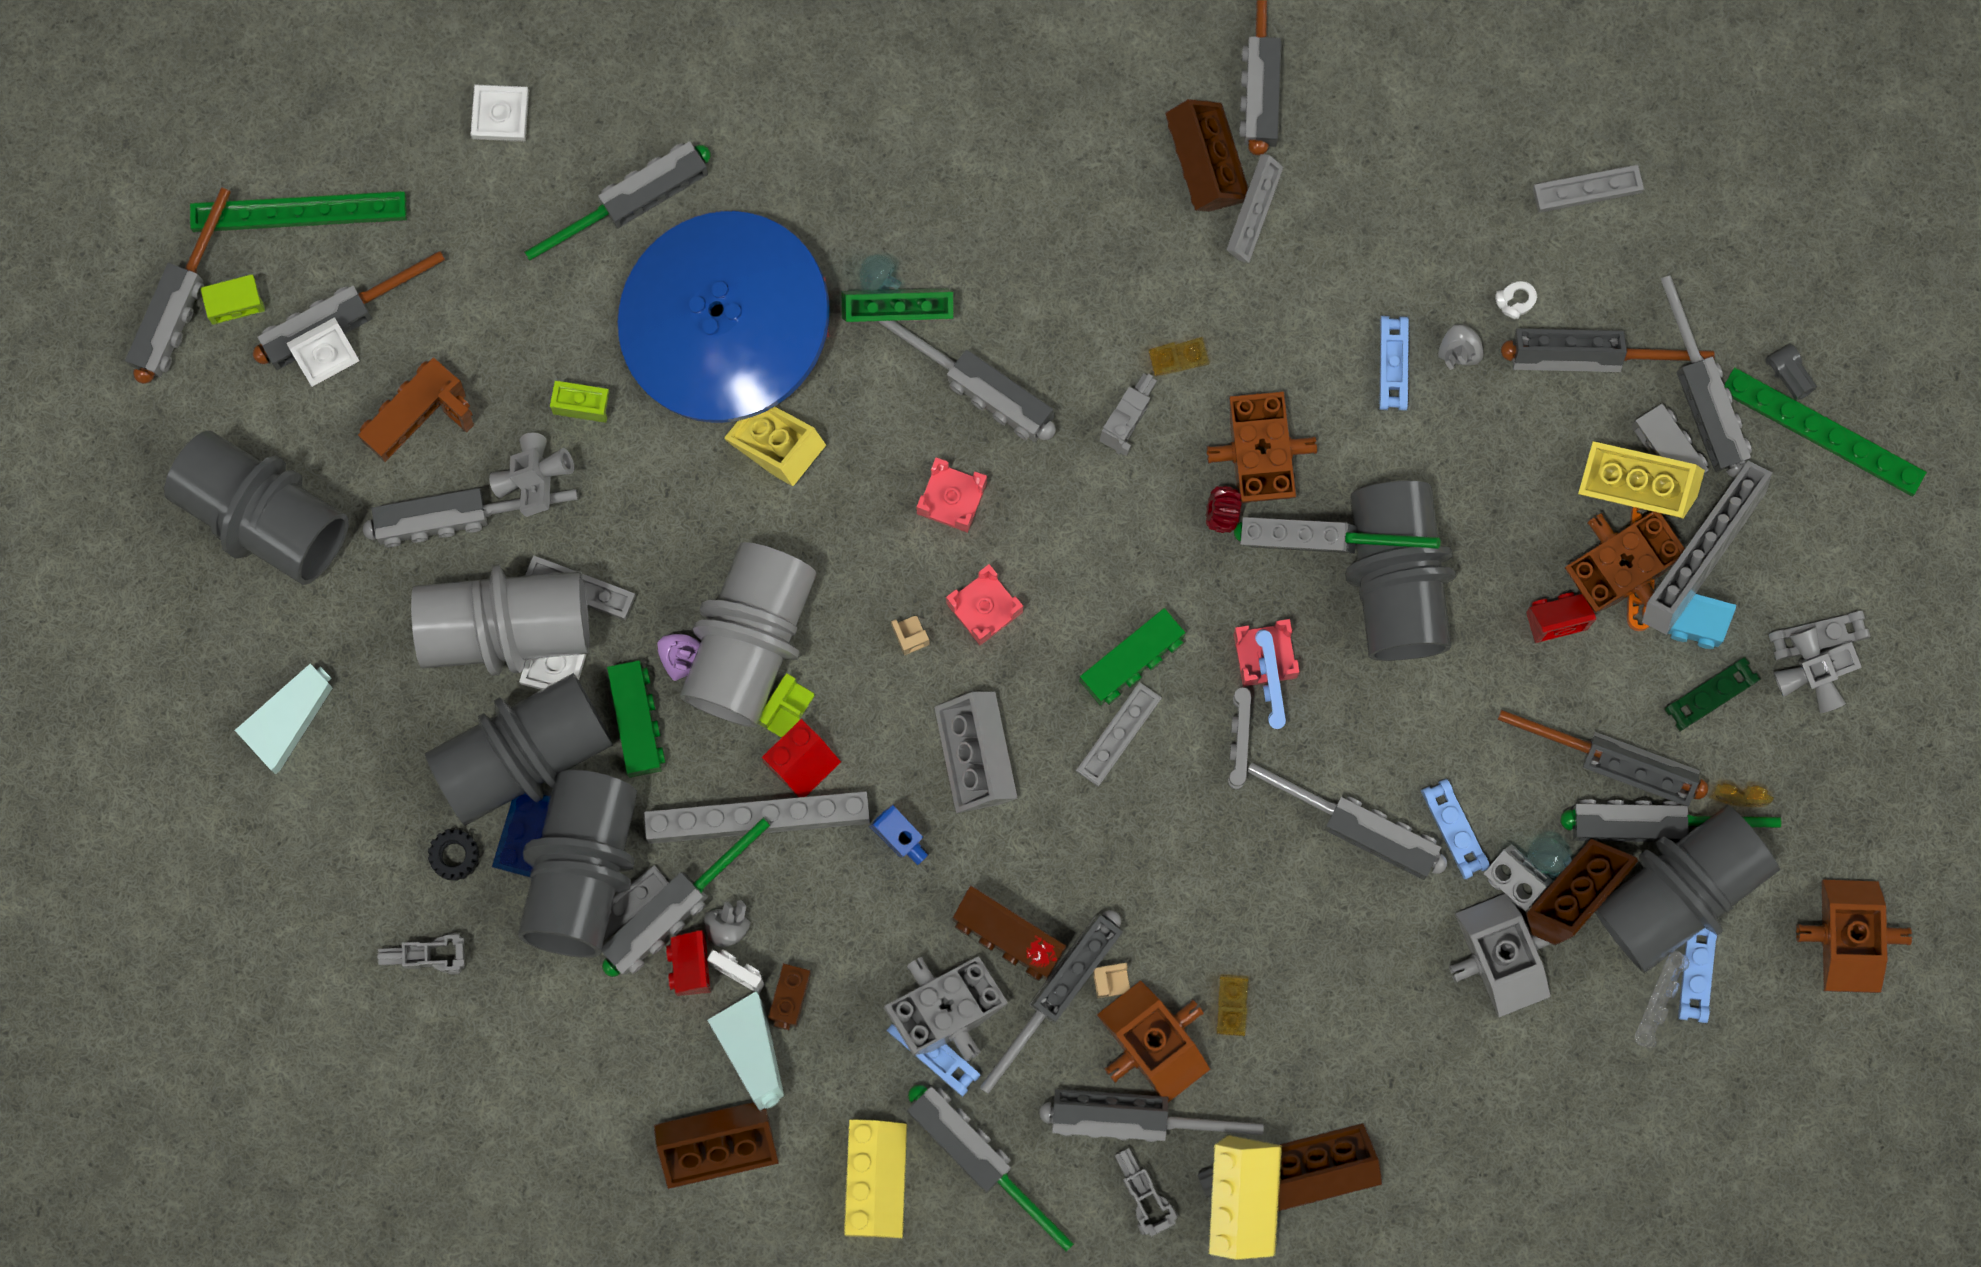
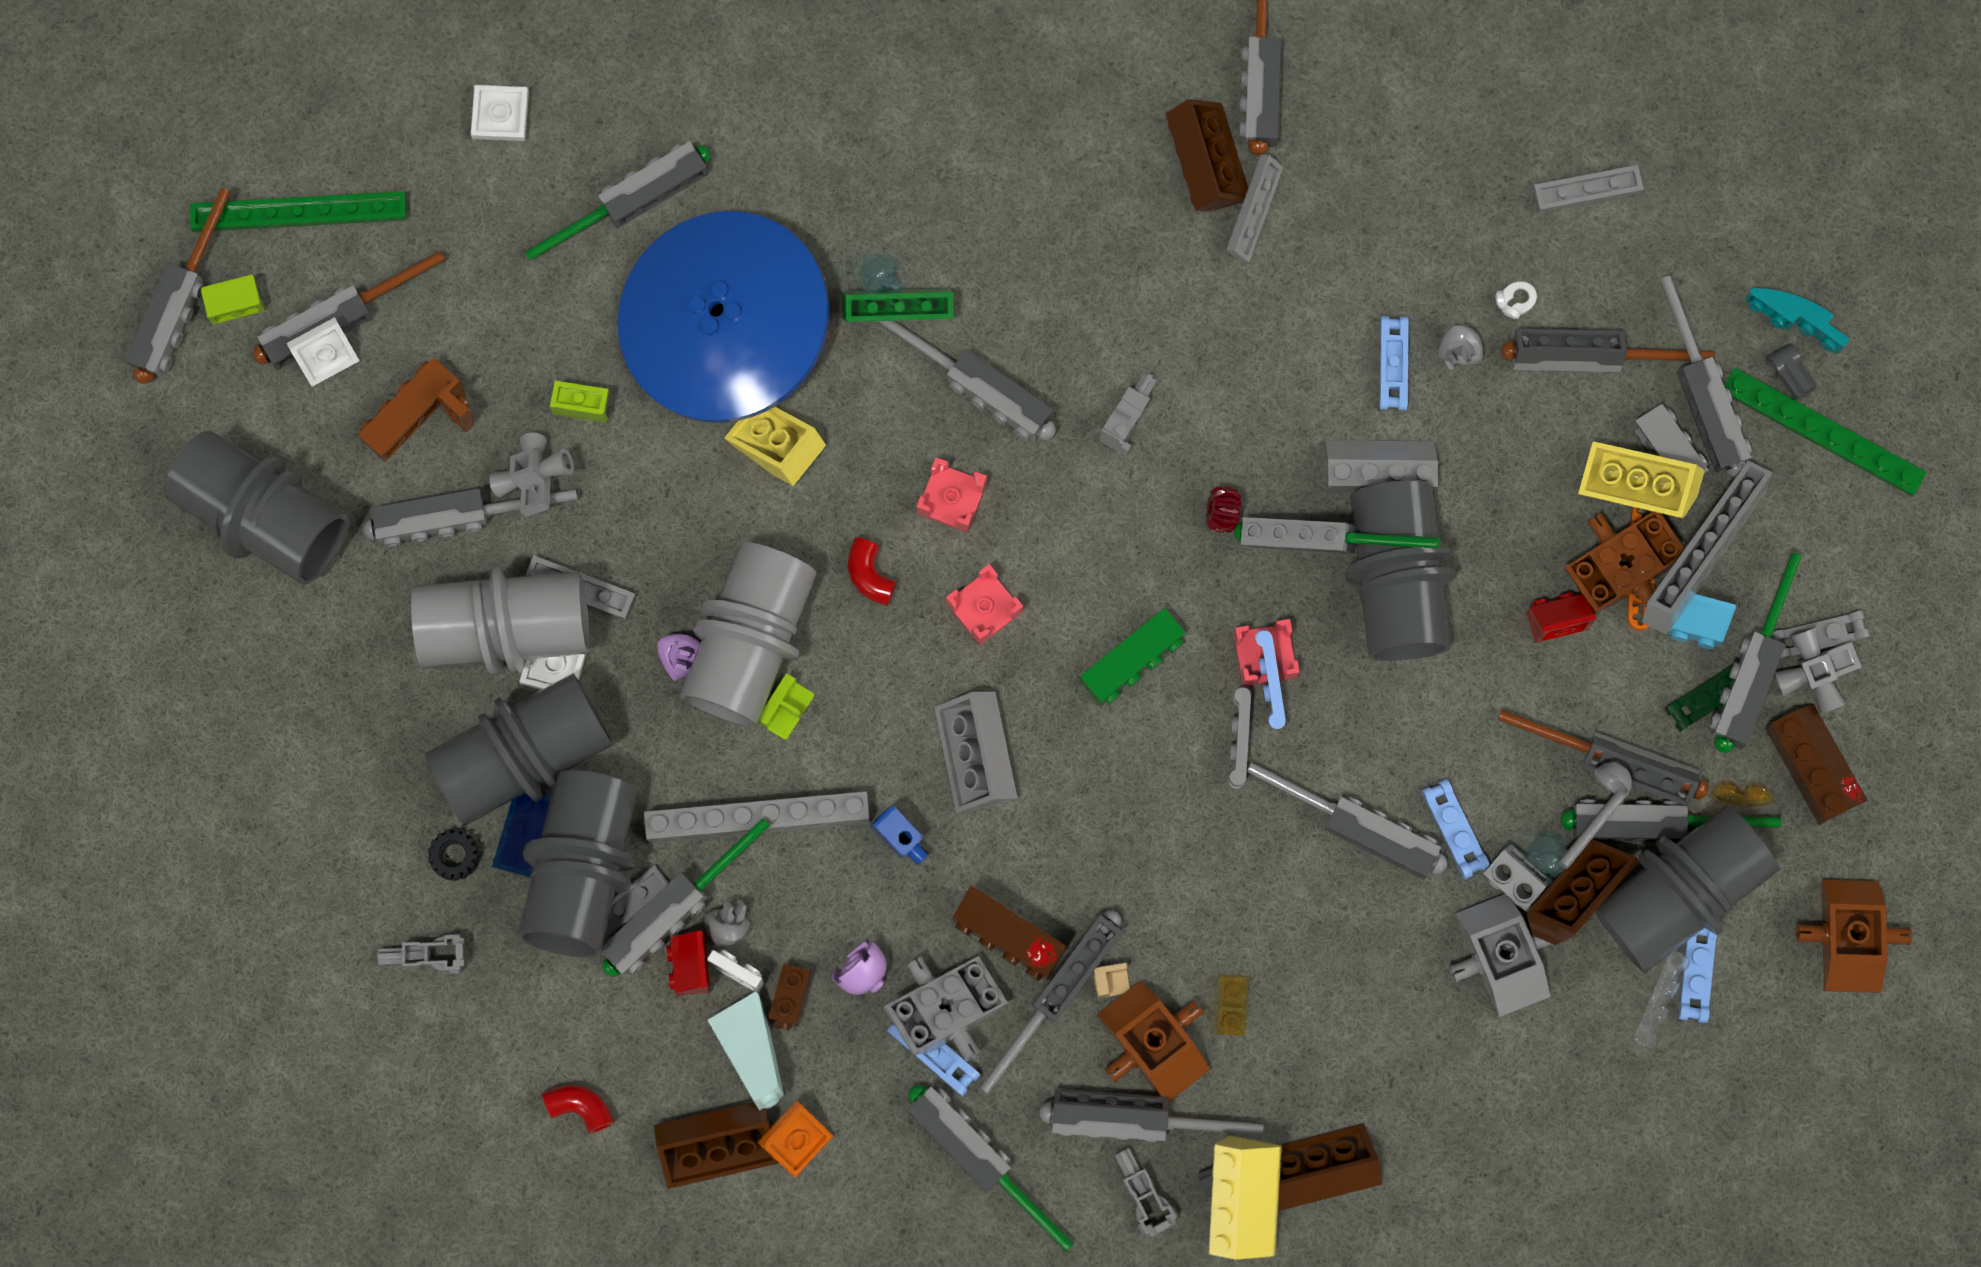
(285, 717): light aqua slope -> none
(579, 1101): none -> red cylinder
(635, 720): green brick -> none
(795, 1139): none -> orange tile
(801, 759): red slope -> none
(862, 970): none -> lavender cylinder
(863, 572): none -> red cylinder
(875, 1179): light yellow slope -> none
(910, 635): tan panel -> none
(1118, 734): light grey tile -> none
(1179, 357): clear yellow slope -> none
(1261, 422): dark orange slope -> none
(1367, 463): none -> light grey slope
(1617, 780): none -> light grey piece
(1751, 675): none -> piece
(1788, 309): none -> teal slope
(1815, 764): none -> reddish brown slope

